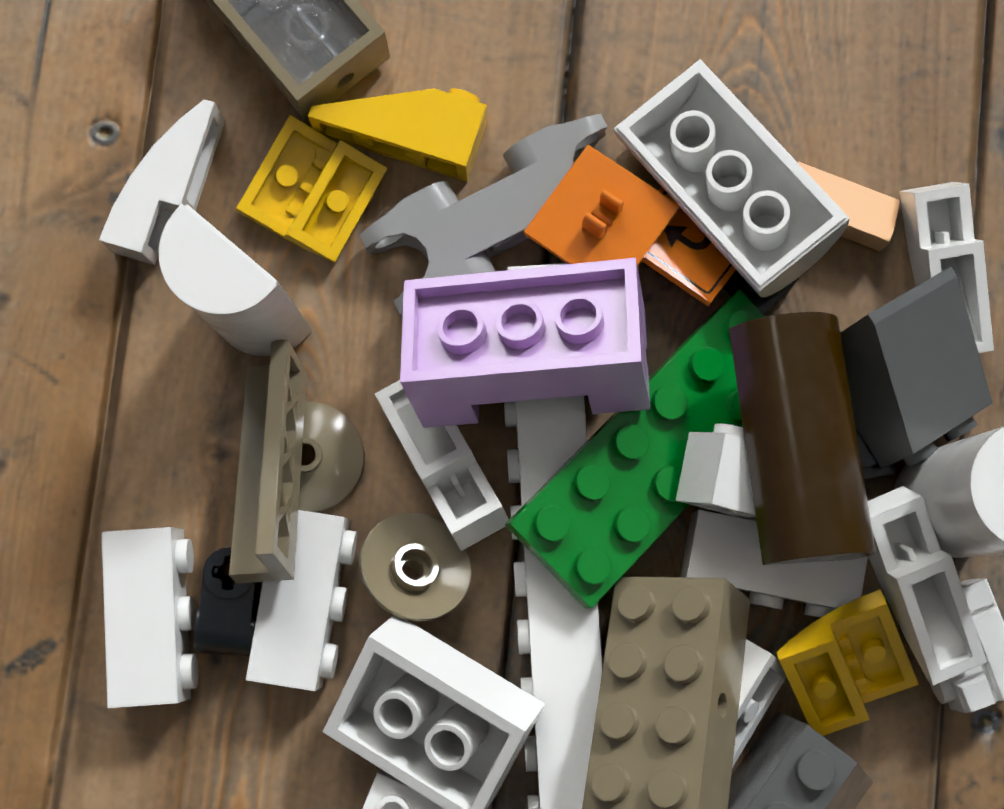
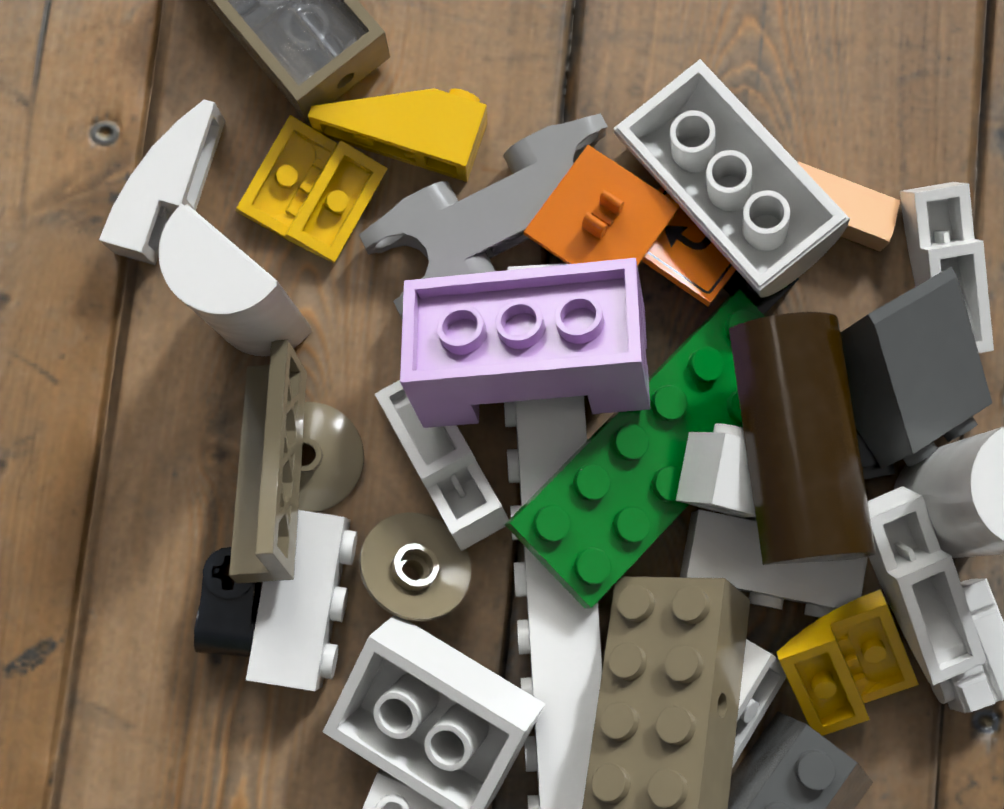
(148, 617): white brick -> none

